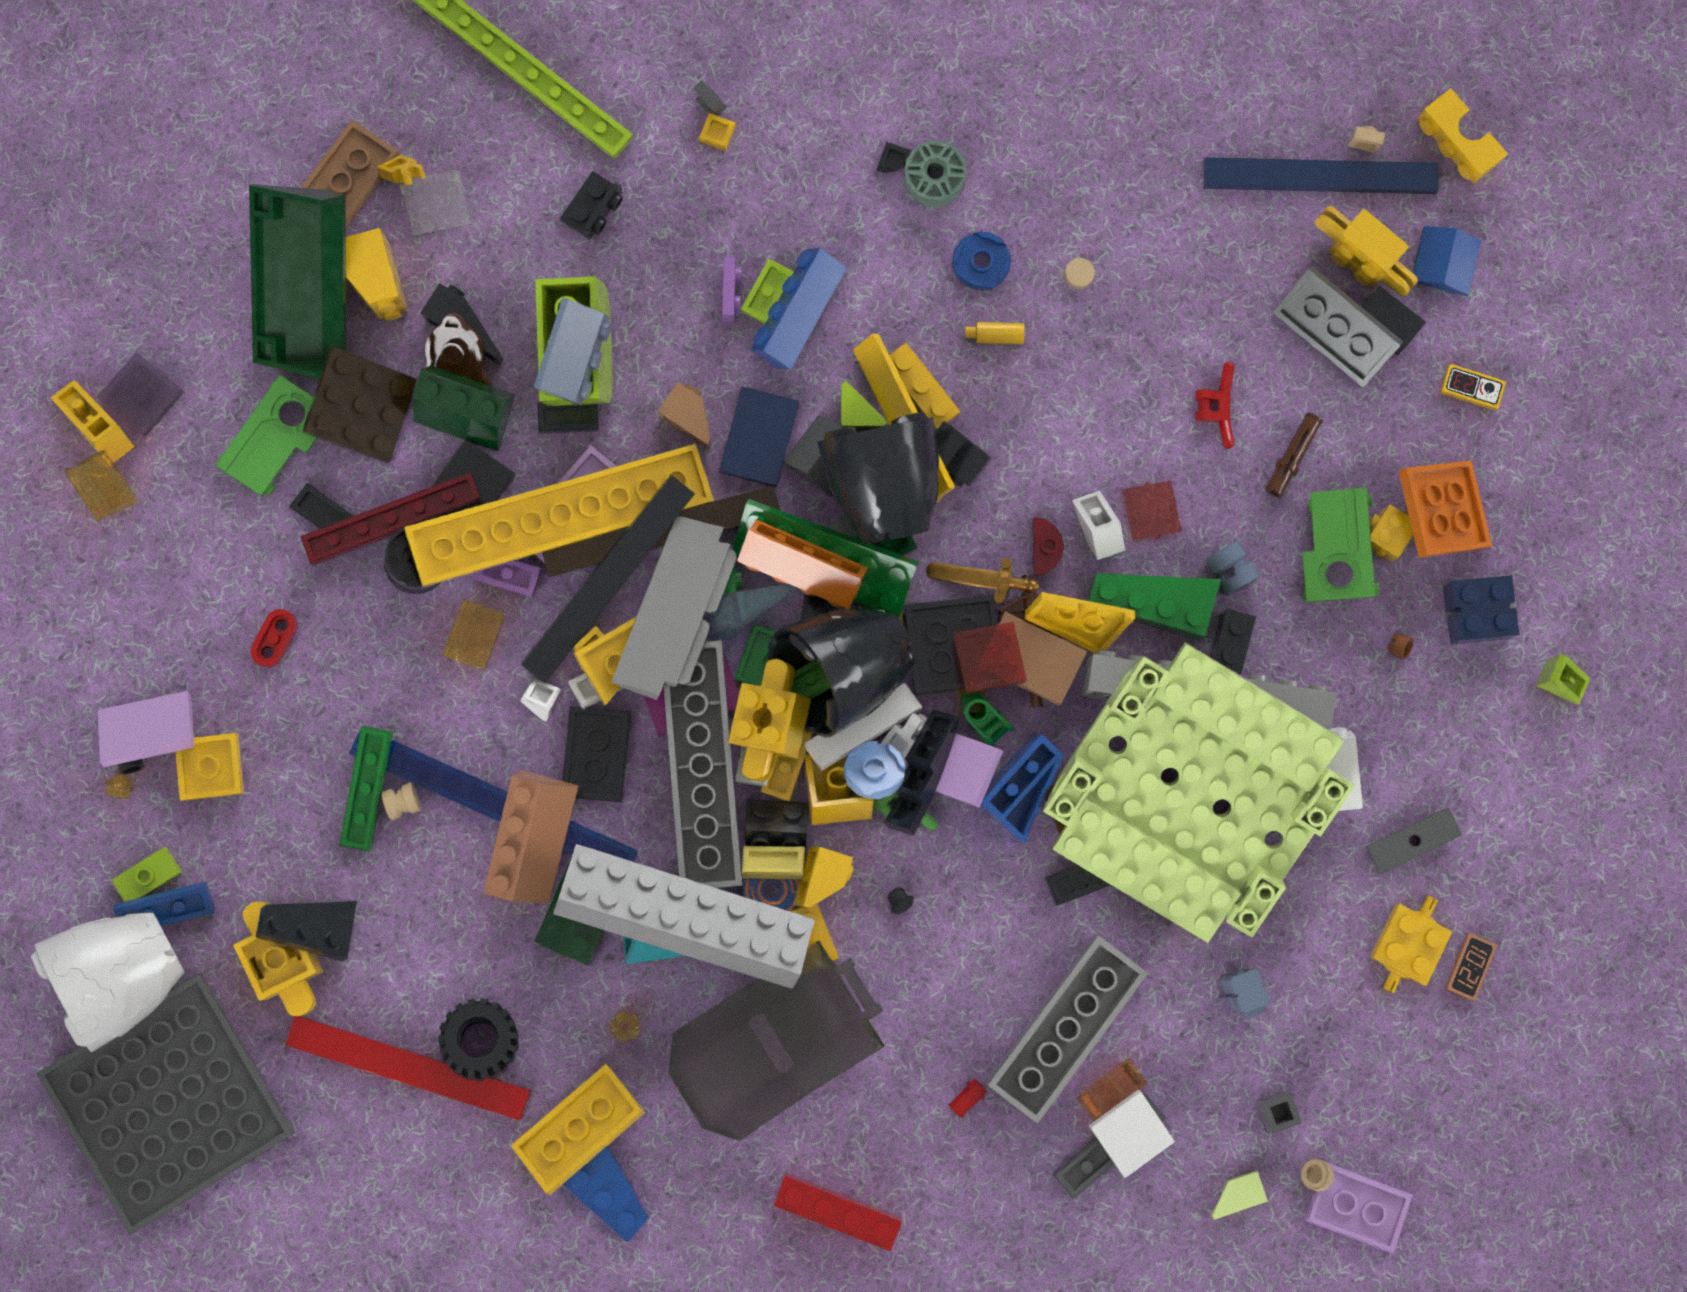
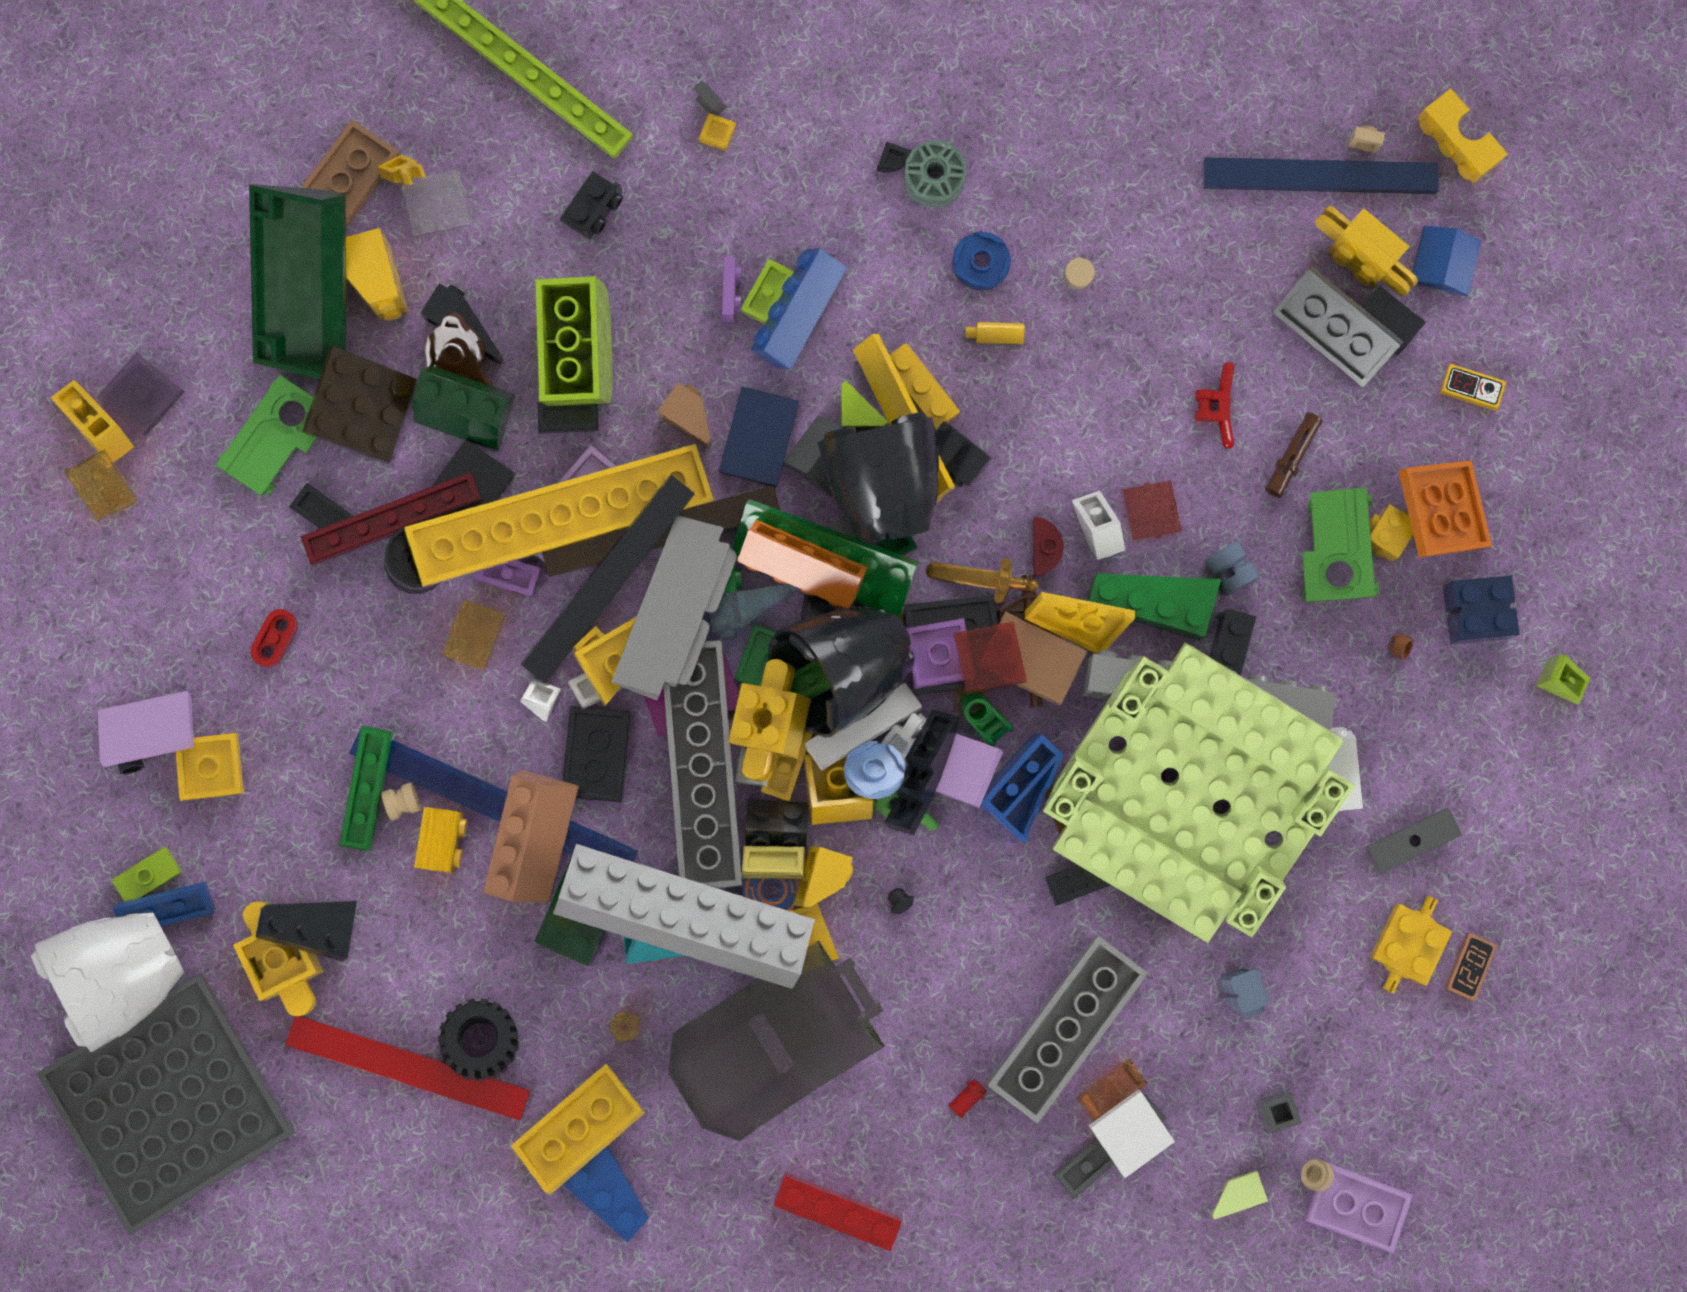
(119, 786): clear yellow plate -> none
(440, 840): none -> yellow brick
(573, 352): sand blue slope -> none
(935, 653): none -> medium lavender tile

